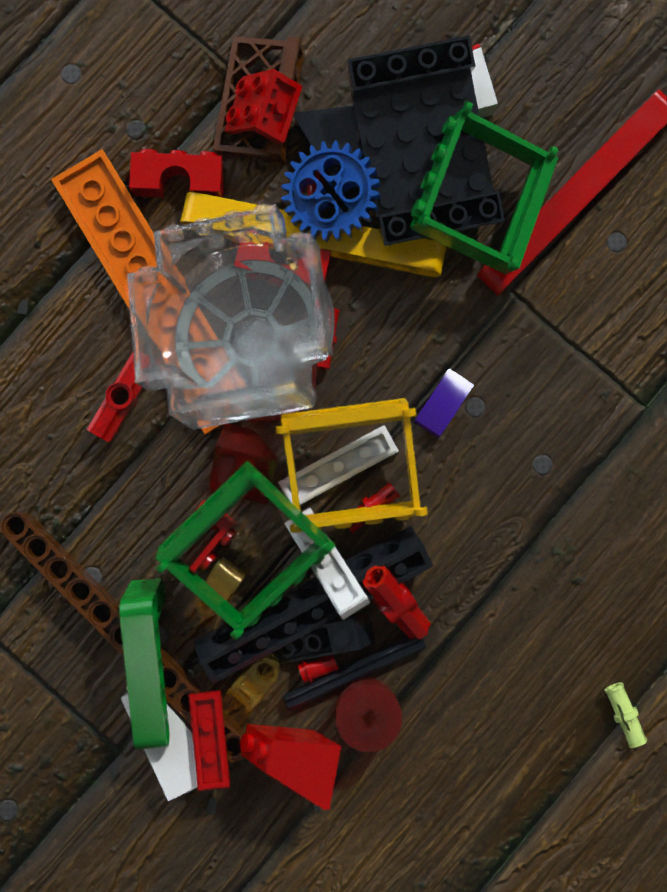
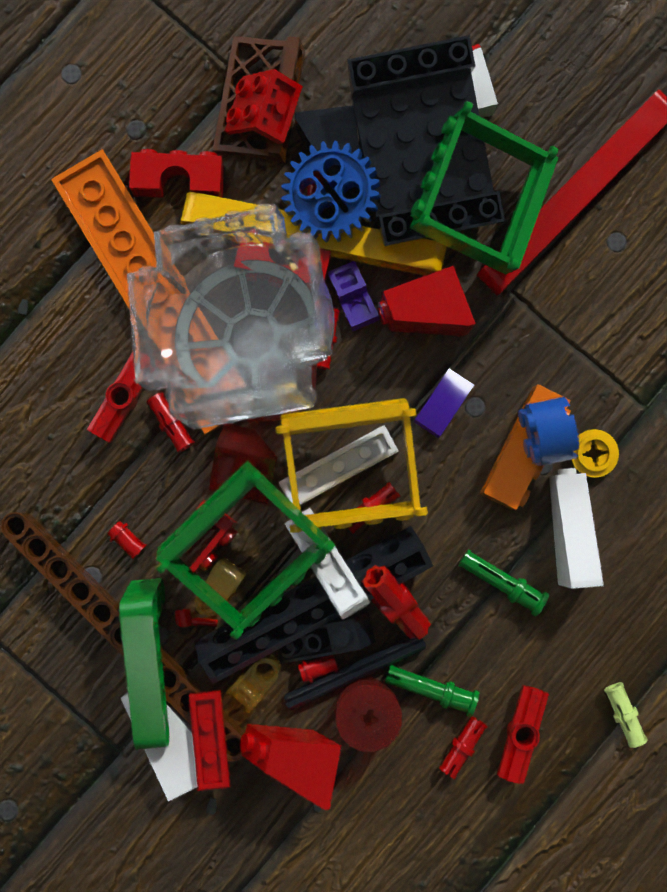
(126, 539): none -> red pin
(169, 424): none -> red pin
(184, 619): none -> red hand
(353, 296): none -> dark purple slope
(428, 306): none -> red slope
(446, 694): none -> green pin
(463, 747): none -> red pin
(512, 469): none -> orange brick
(516, 589): none -> green pin
(517, 753): none -> red piece
(549, 431): none -> blue brick
(574, 531): none -> white slope
(604, 463): none -> yellow gear

